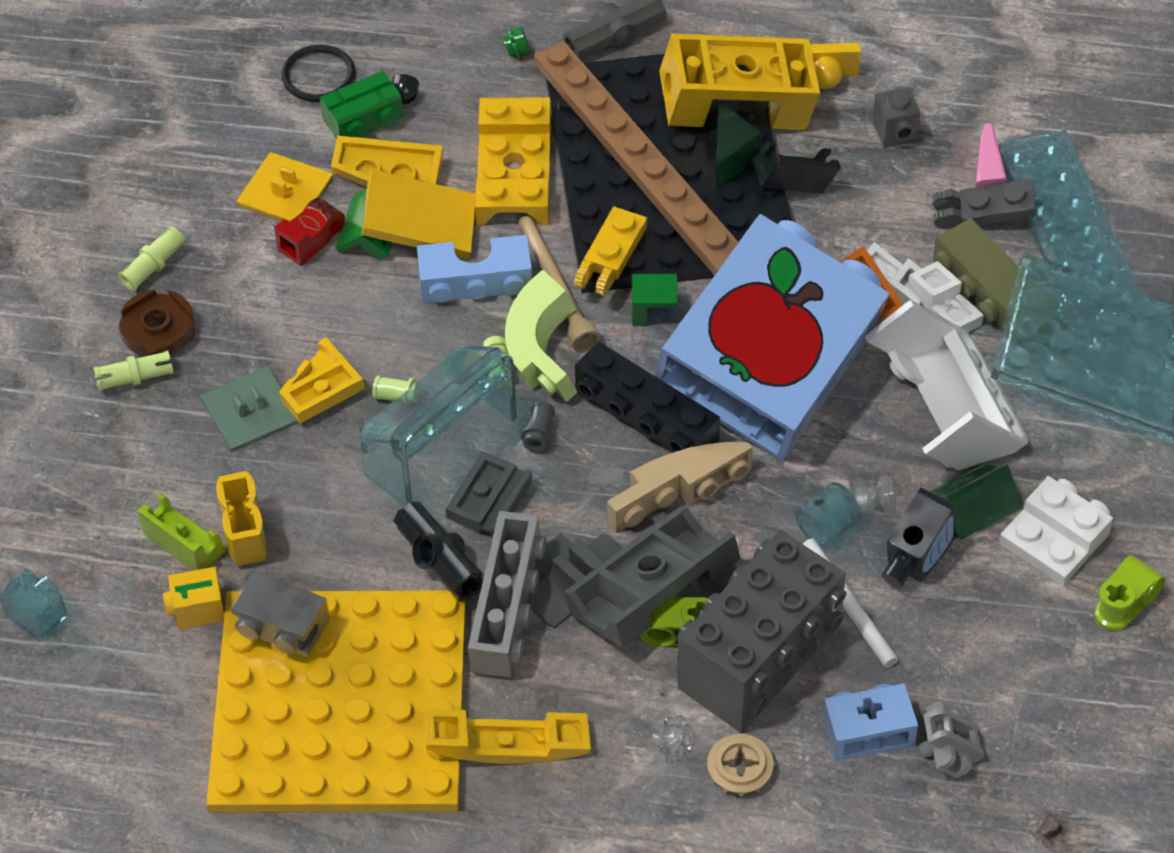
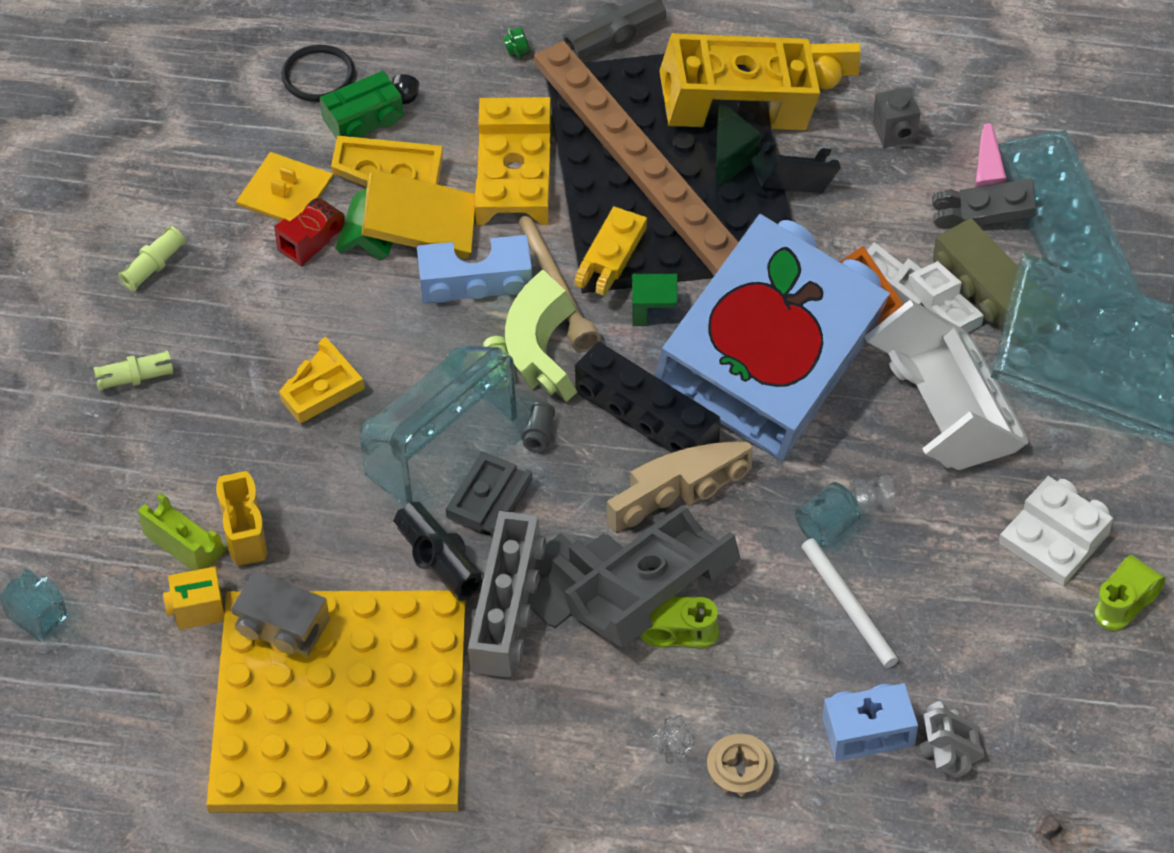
(149, 340): reddish brown plate -> none
(248, 409): sand green piece -> none
(390, 388): yellowish green pin -> none
(505, 740): yellow slope -> none
(760, 630): dark grey brick -> none
(919, 538): black torso -> none
(981, 497): clear green panel -> none

